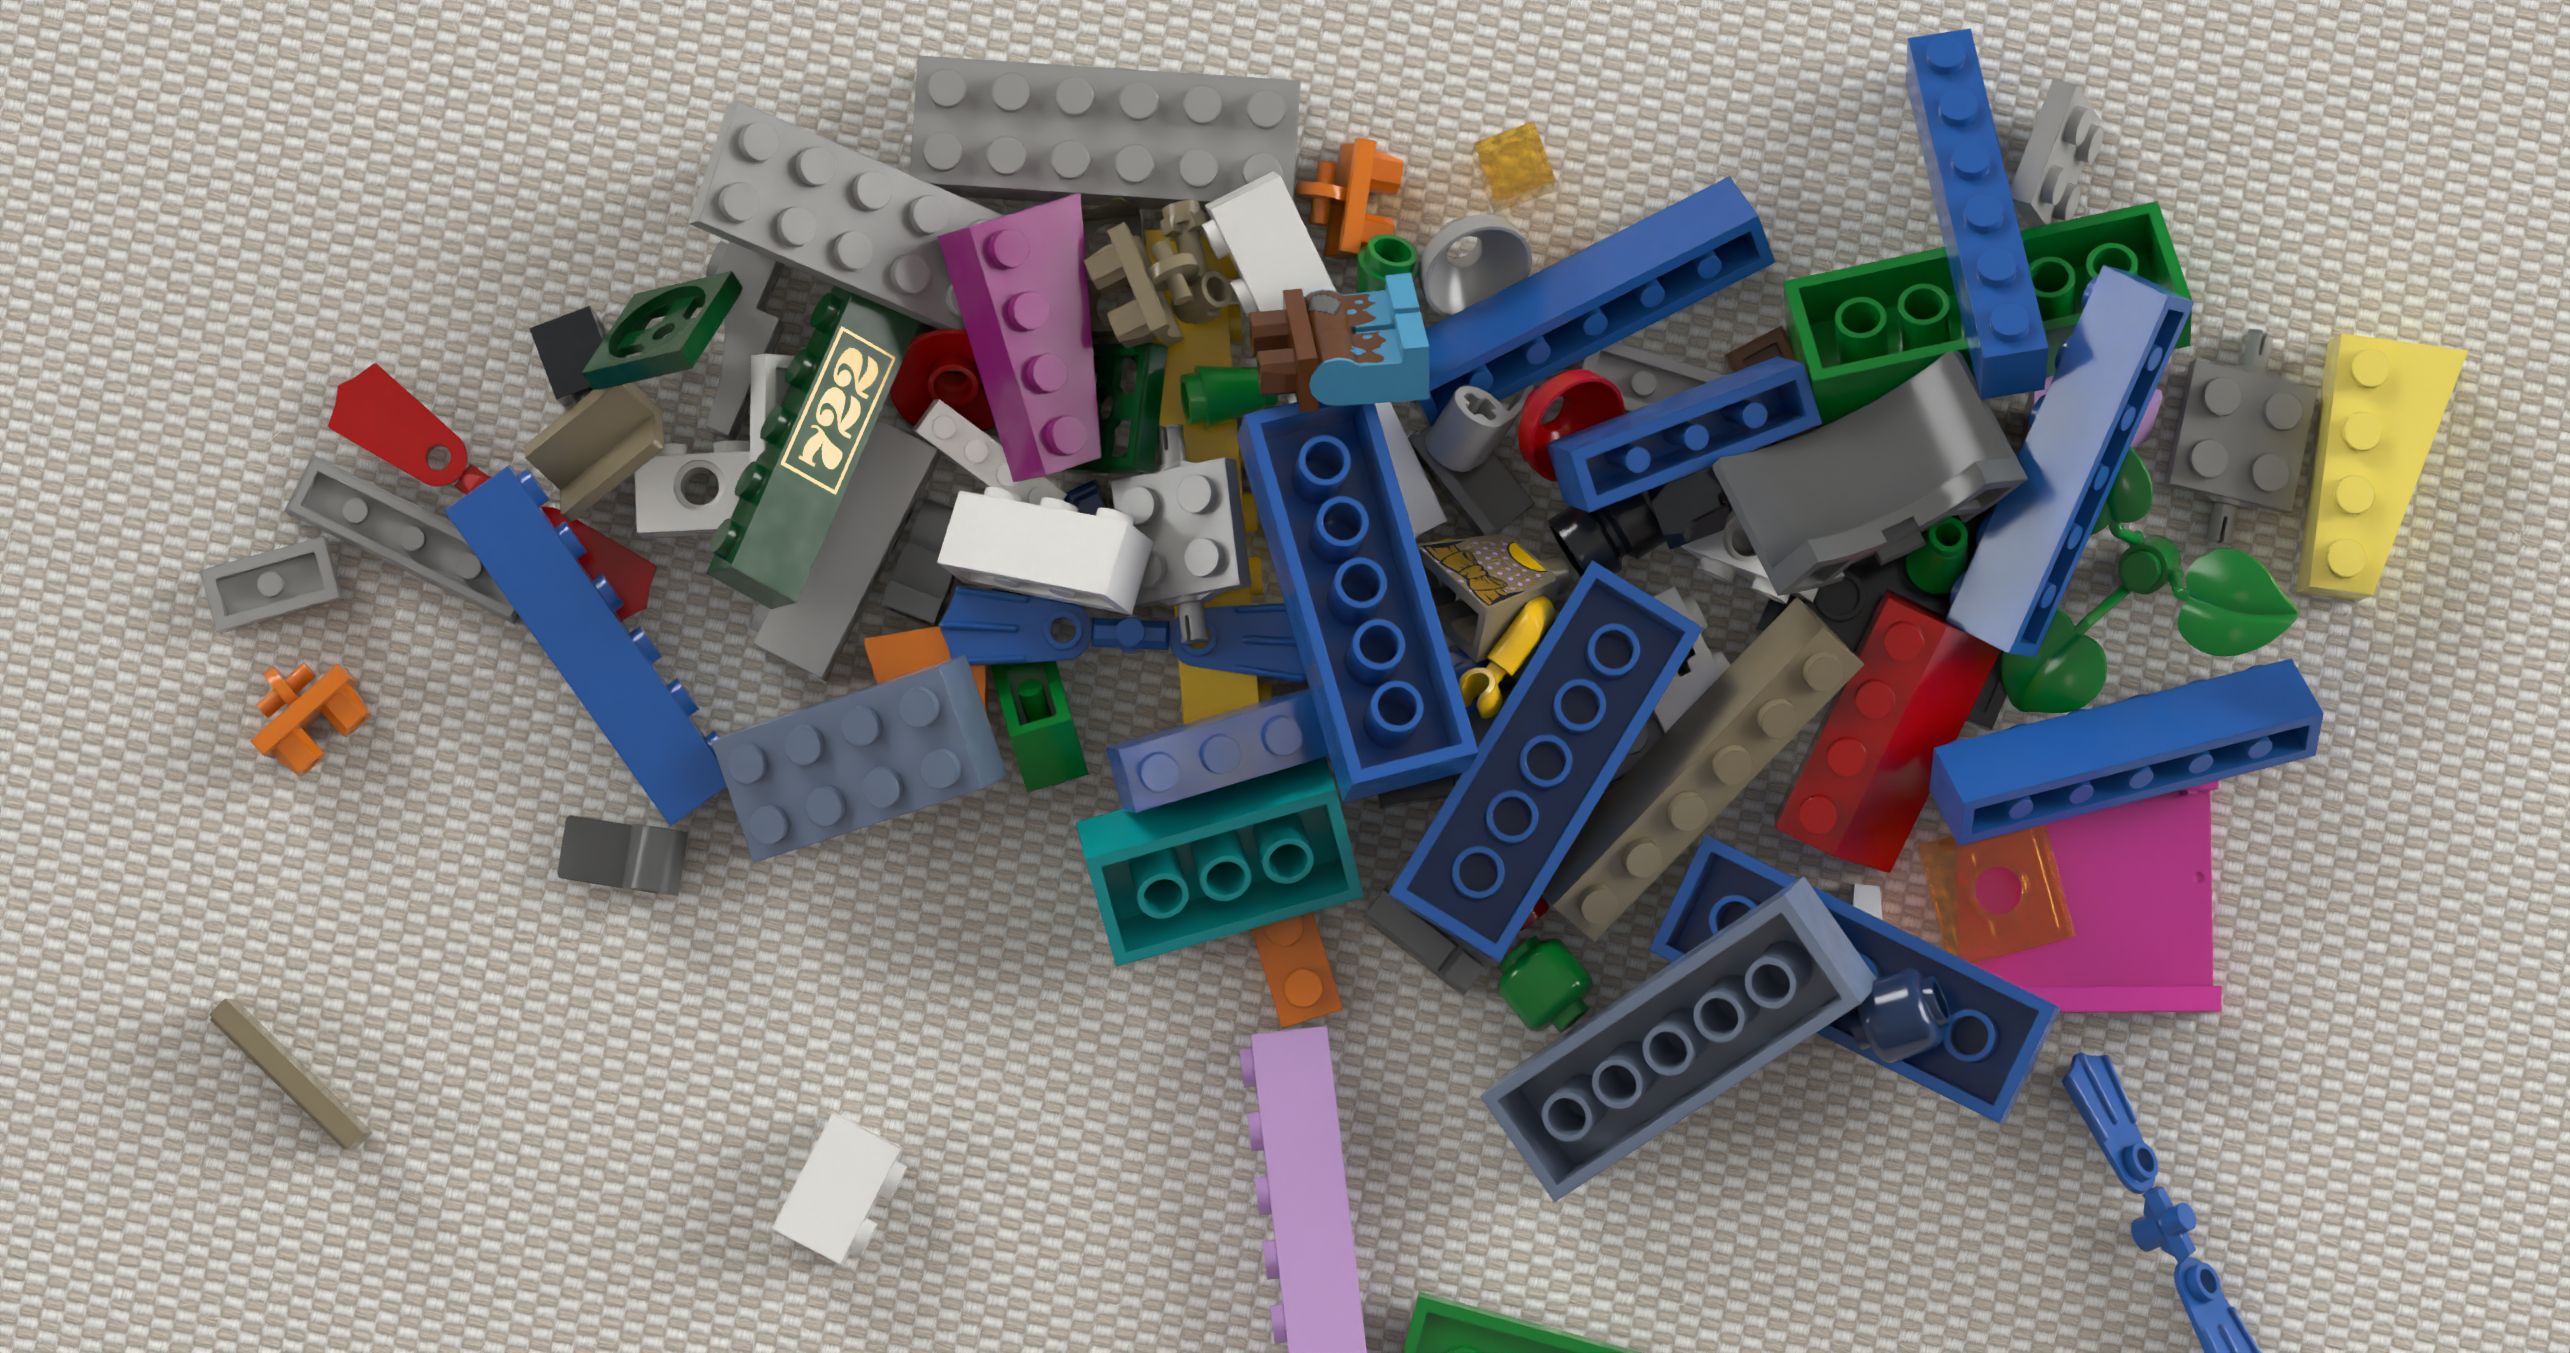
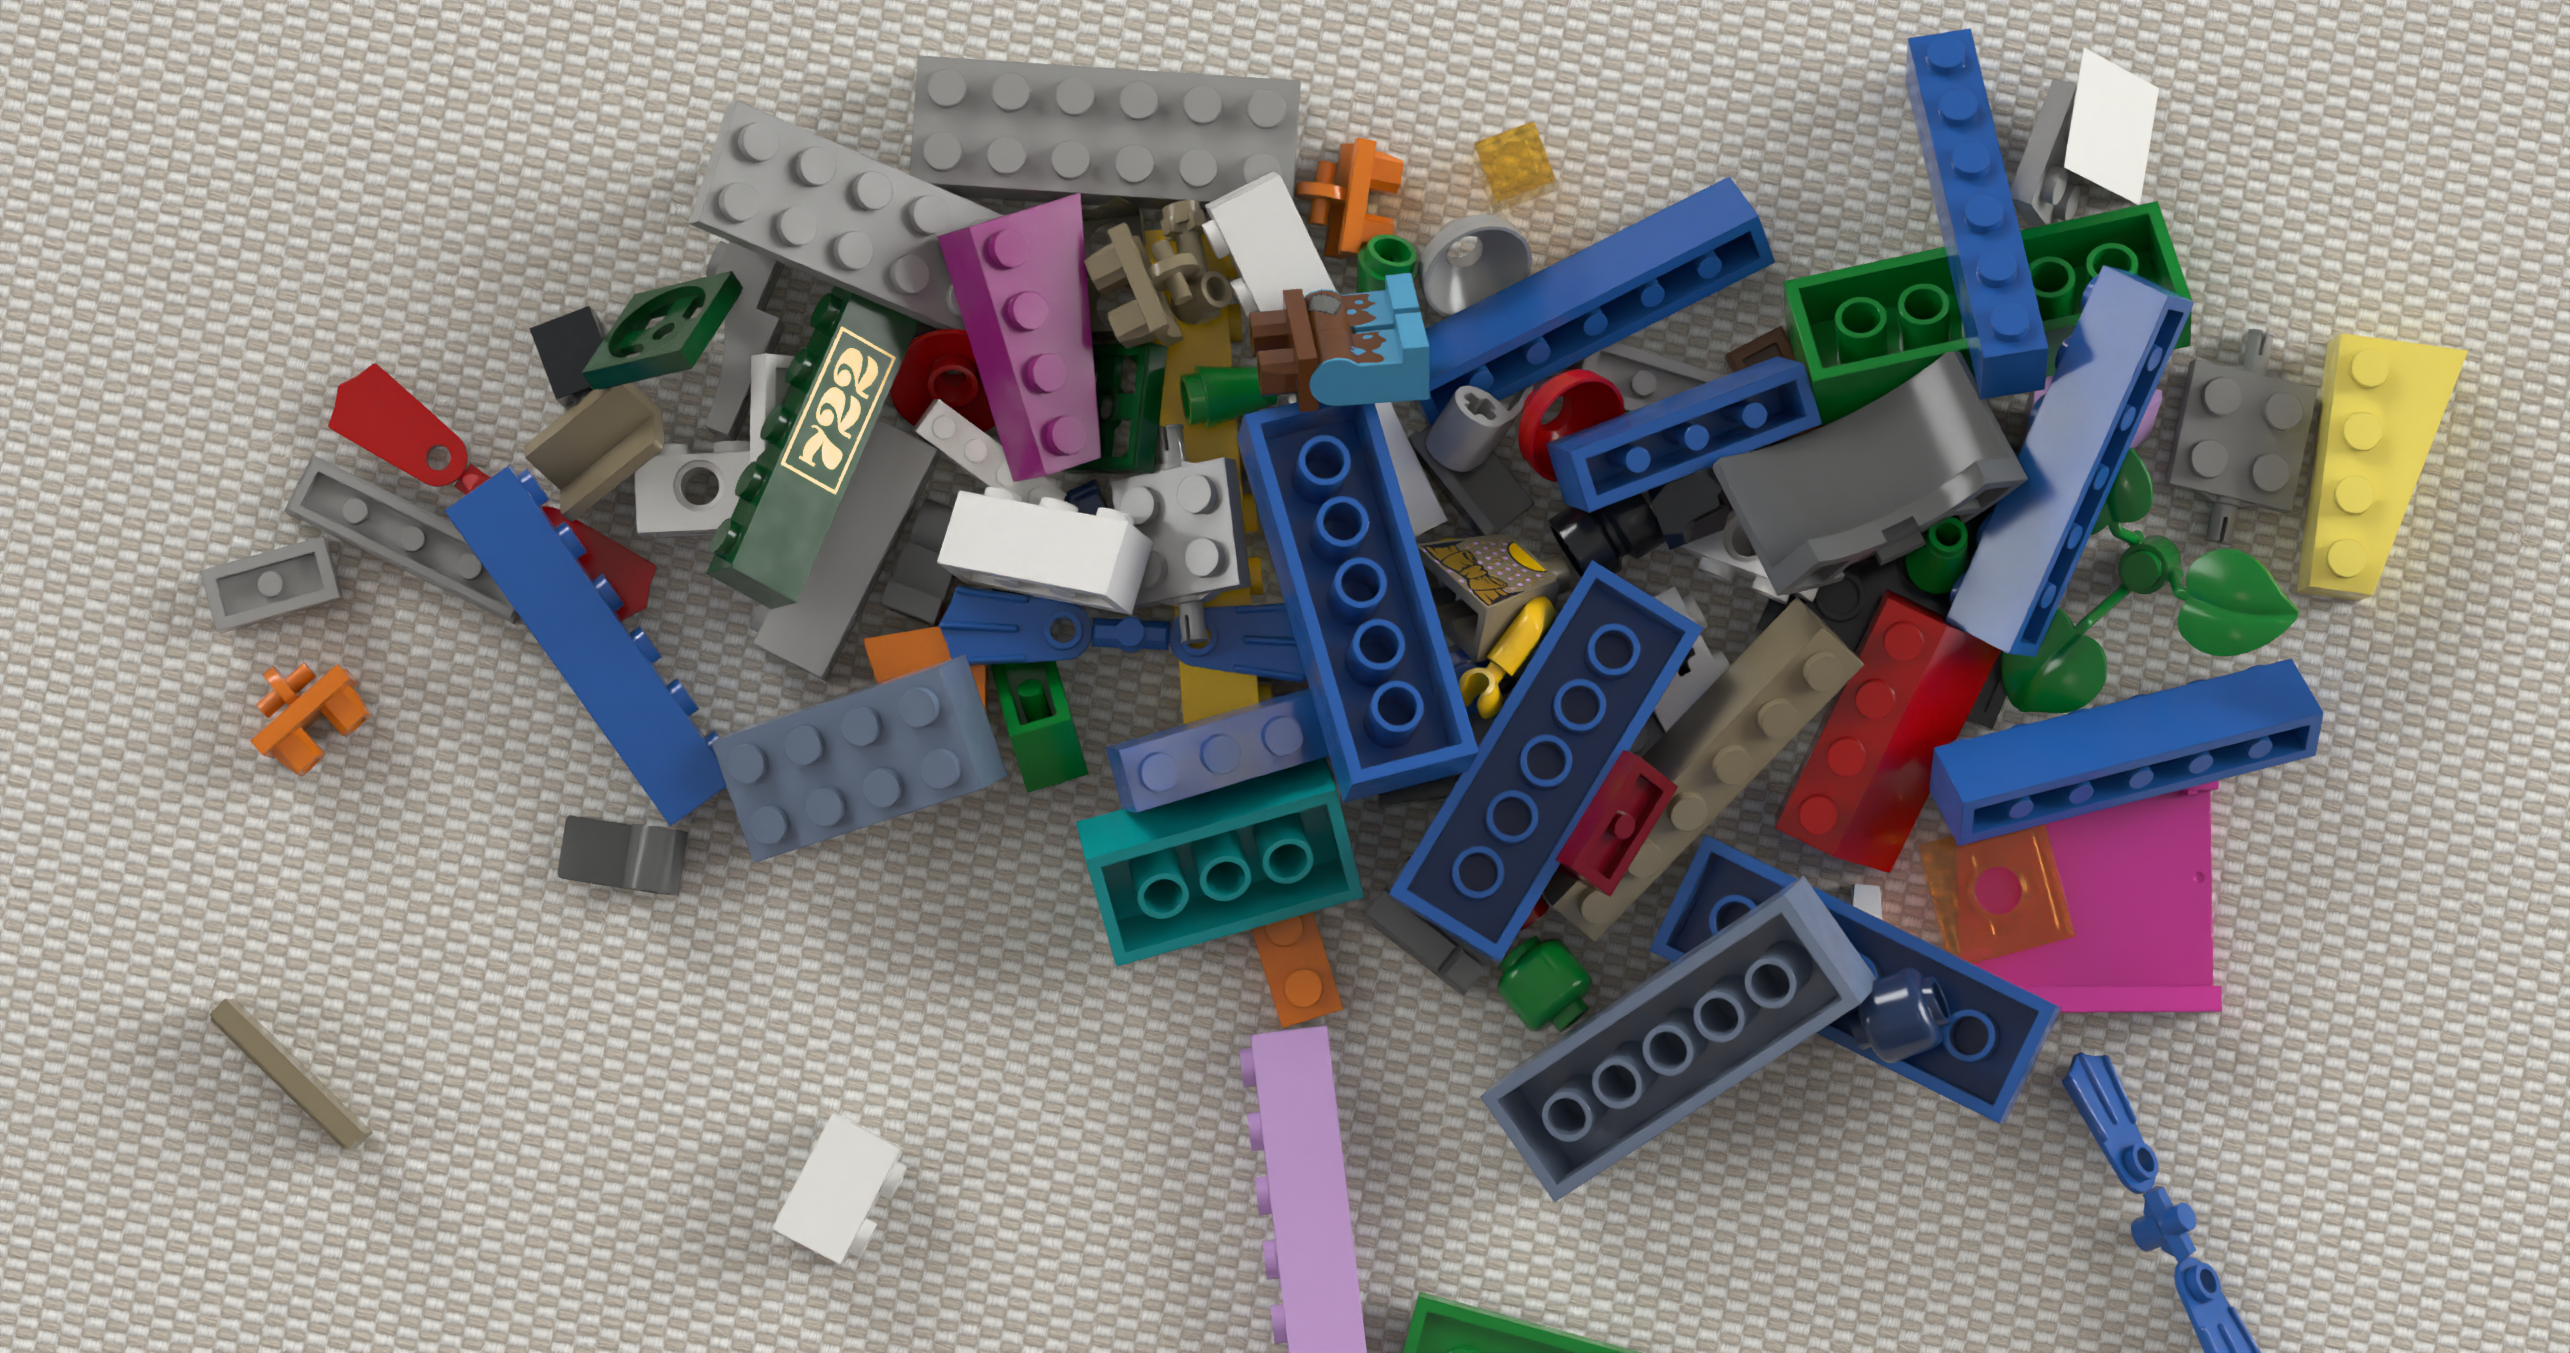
(1616, 824): none -> dark red panel
(2111, 127): none -> white sticker

